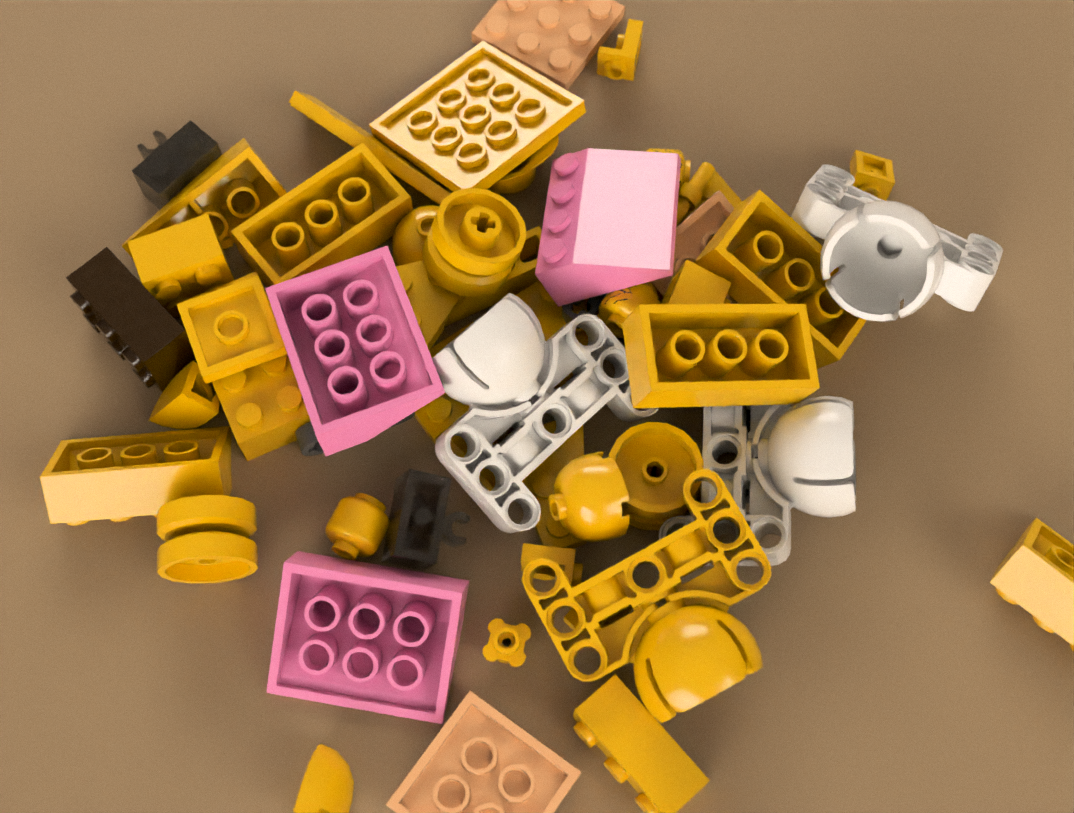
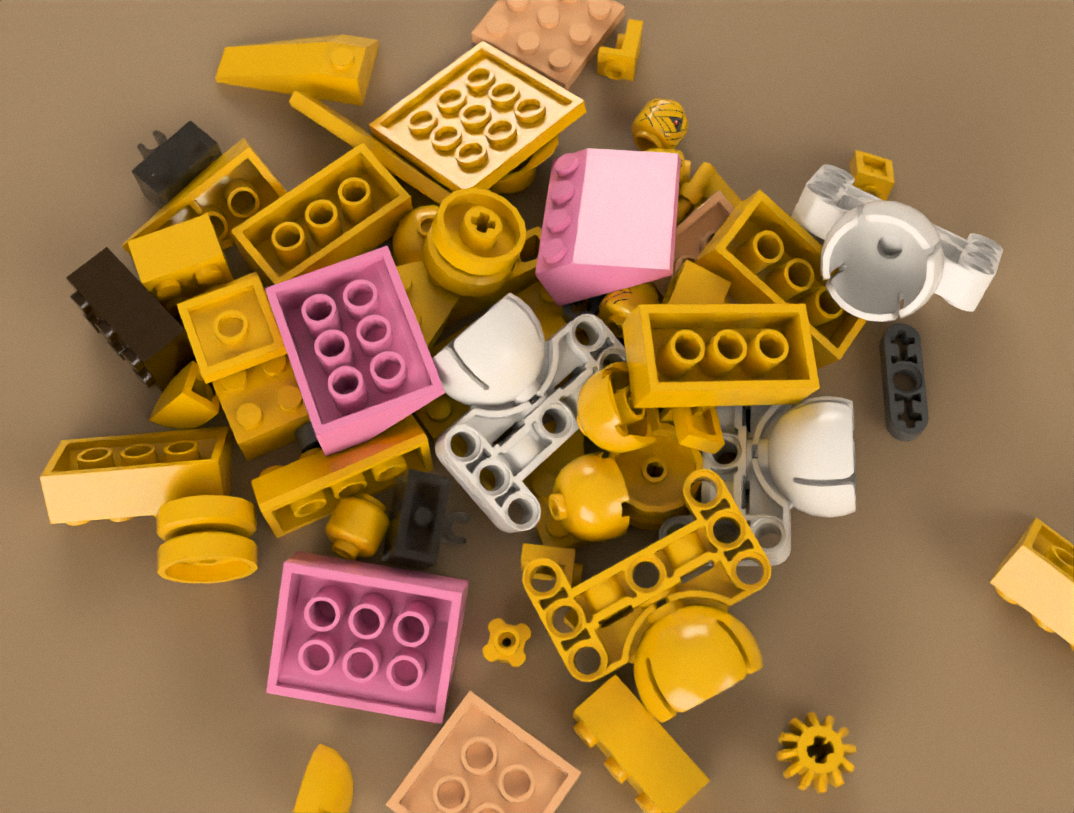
(316, 483): none -> yellow slope
(323, 67): none -> yellow wedge
(608, 412): none -> yellow cylinder
(660, 125): none -> yellow head
(695, 427): none -> yellow bracket
(829, 767): none -> yellow gear
(894, 397): none -> dark grey beam

